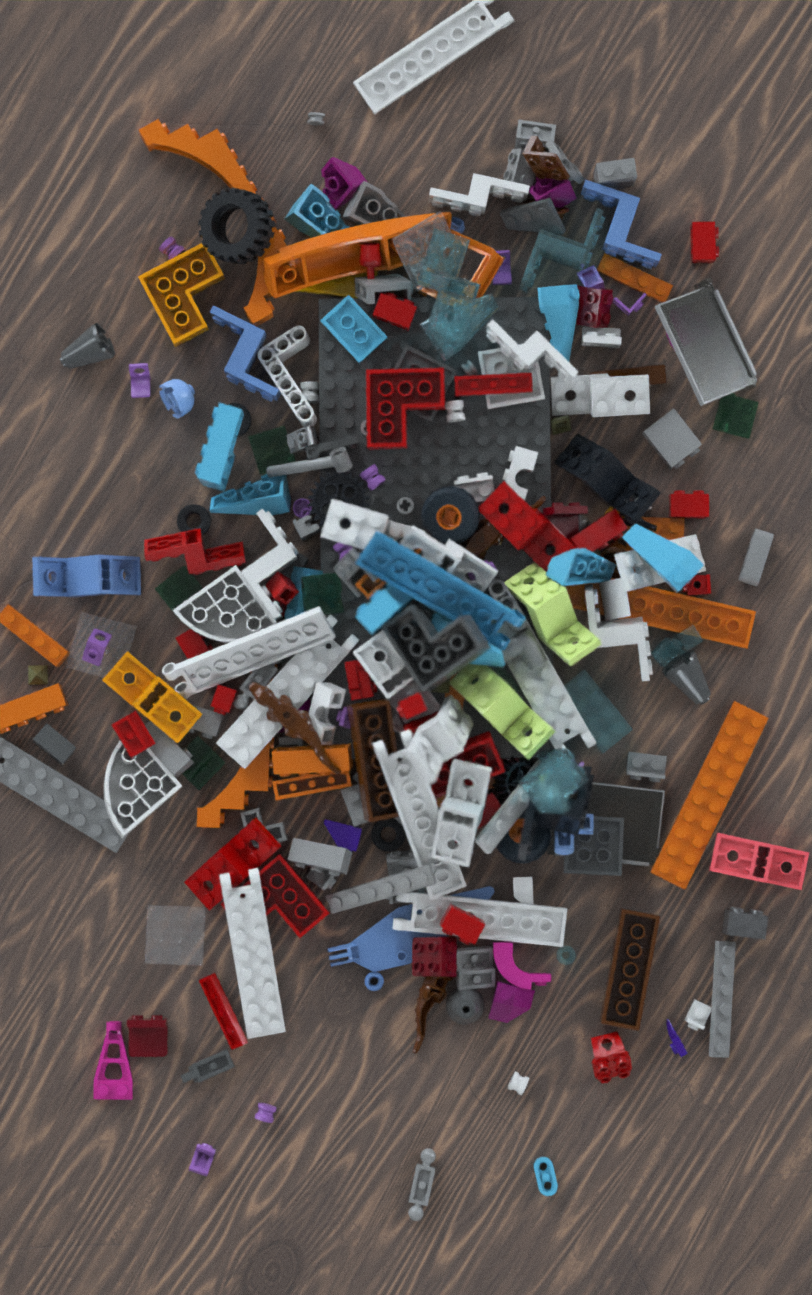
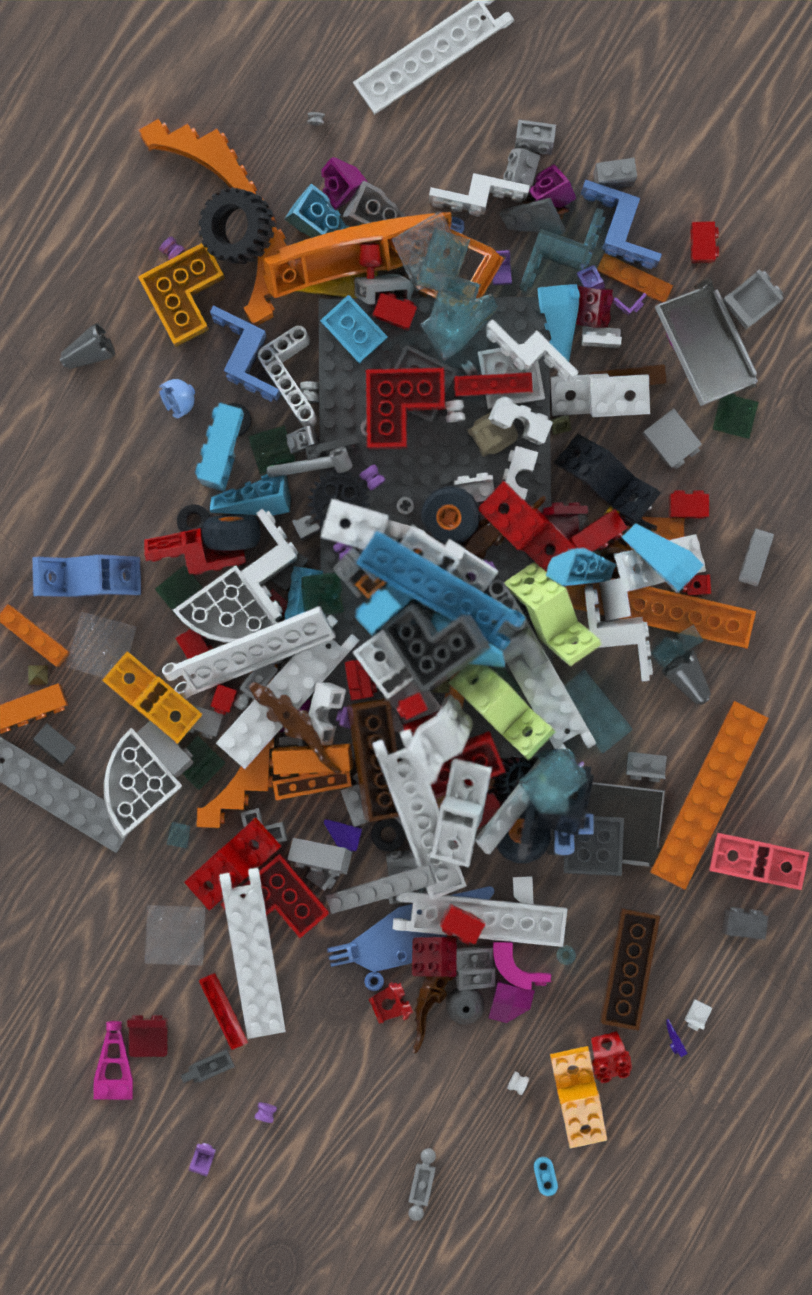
(94, 648): medium lavender bracket -> none
(133, 734): red plate -> none
(140, 381): medium lavender bracket -> none
(179, 835): none -> clear light blue panel
(231, 532): none -> black wheel
(282, 588): red brick -> none
(301, 508): medium lavender wheel -> none
(394, 991): none -> red piece
(490, 437): none -> dark tan piece
(535, 425): none -> white arch
(543, 163): reddish brown bracket -> none
(572, 170): light grey plate -> none
(578, 1097): none -> light orange bracket
(722, 998): light grey plate -> none
(753, 299): none -> light grey panel

